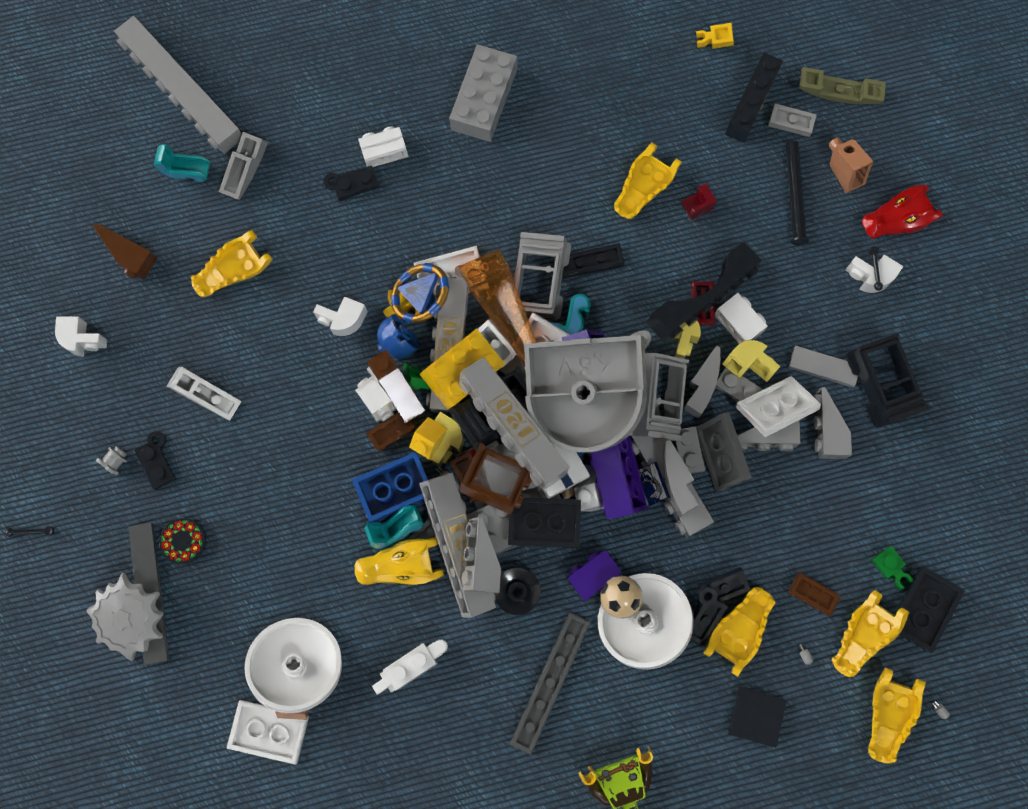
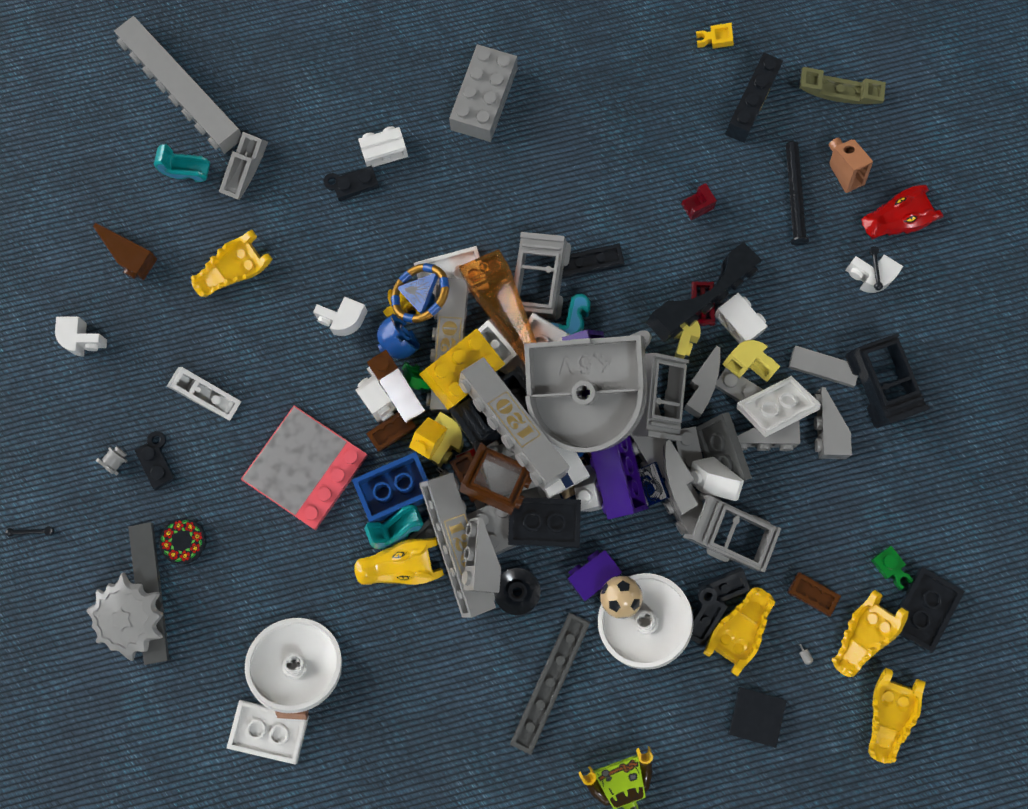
(304, 467): none -> flat silver plate
(410, 666): white hinge -> none
(645, 181): yellow animal -> none
(708, 526): none -> light grey piece
(716, 479): none -> white slope
(792, 120): light grey plate -> none
(941, 711): light grey piece -> none

